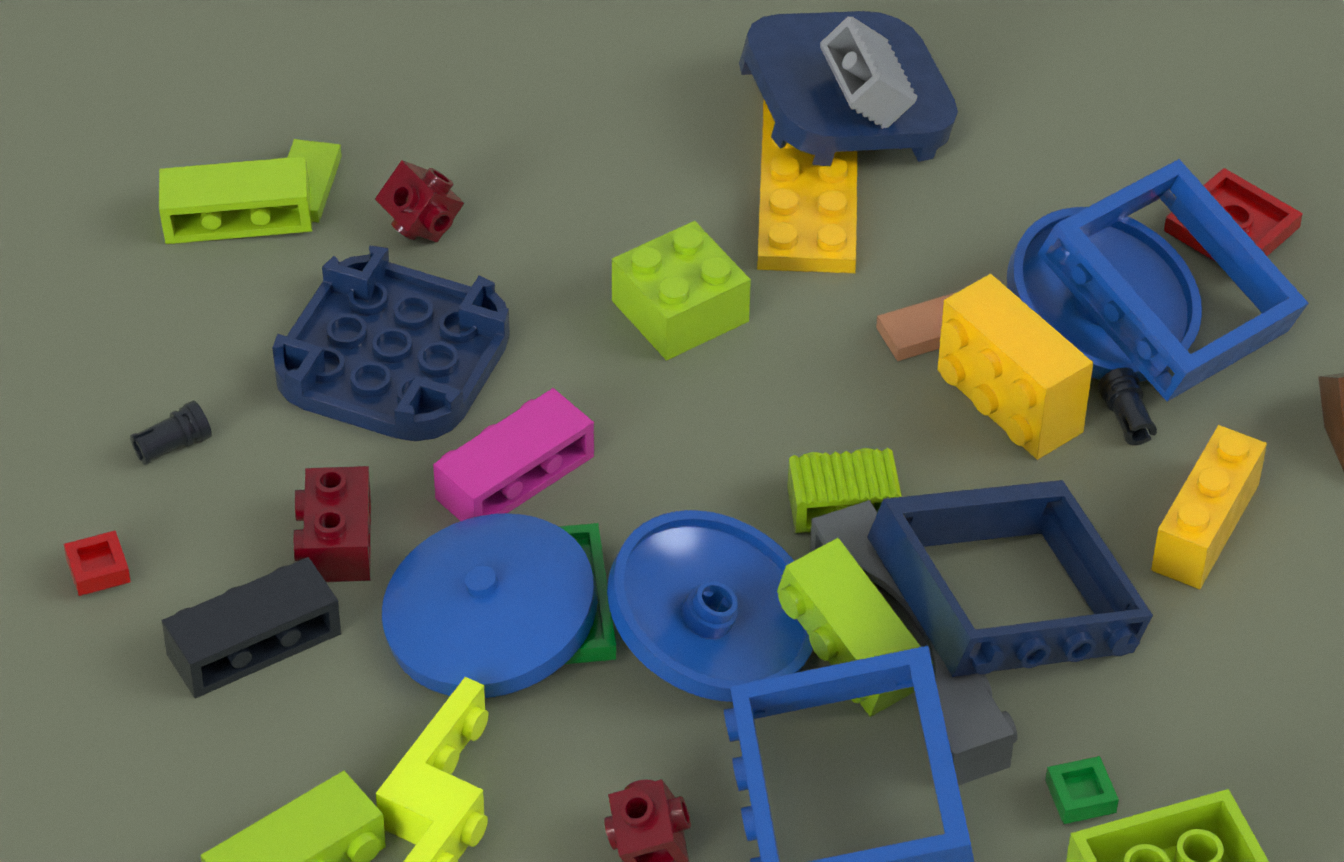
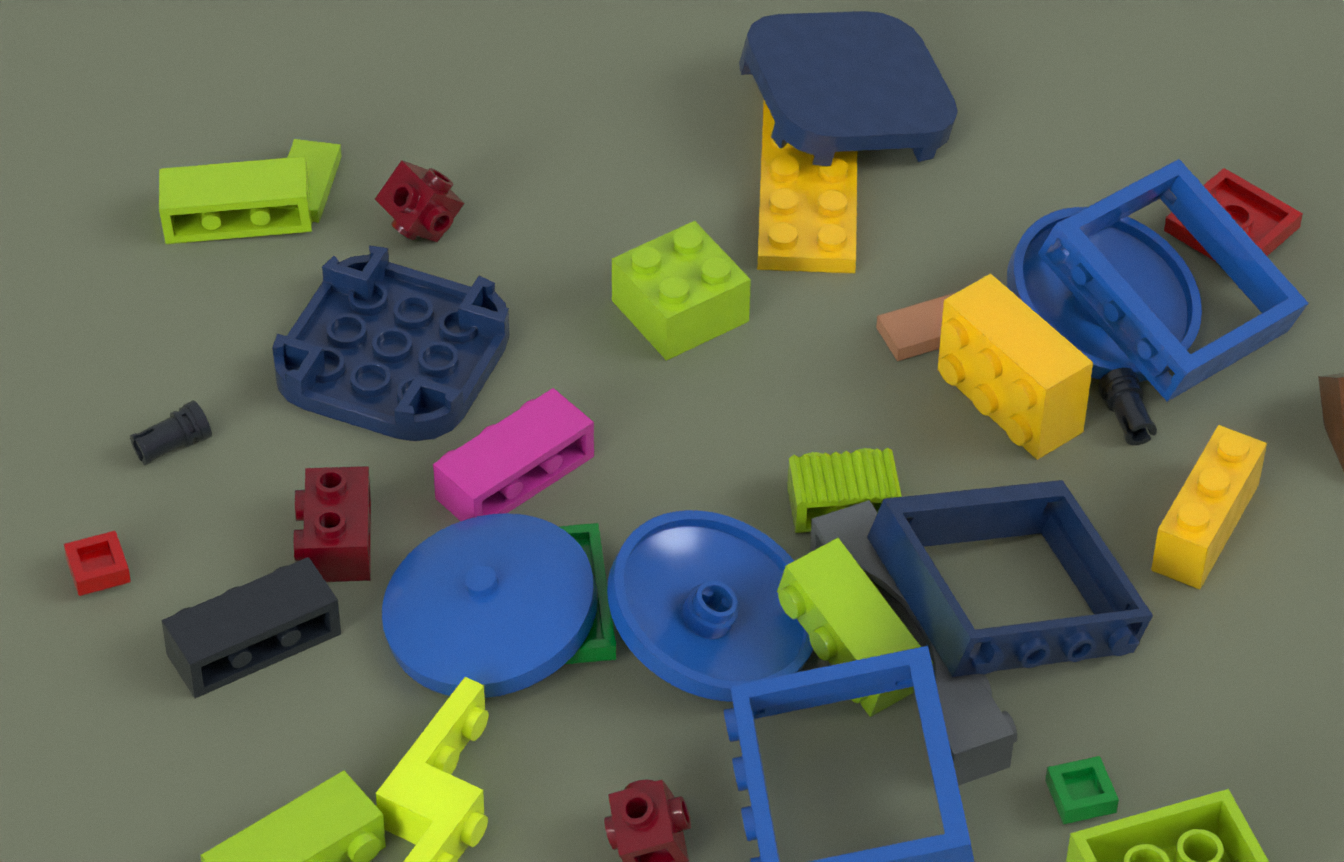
(868, 72): light grey brick -> none

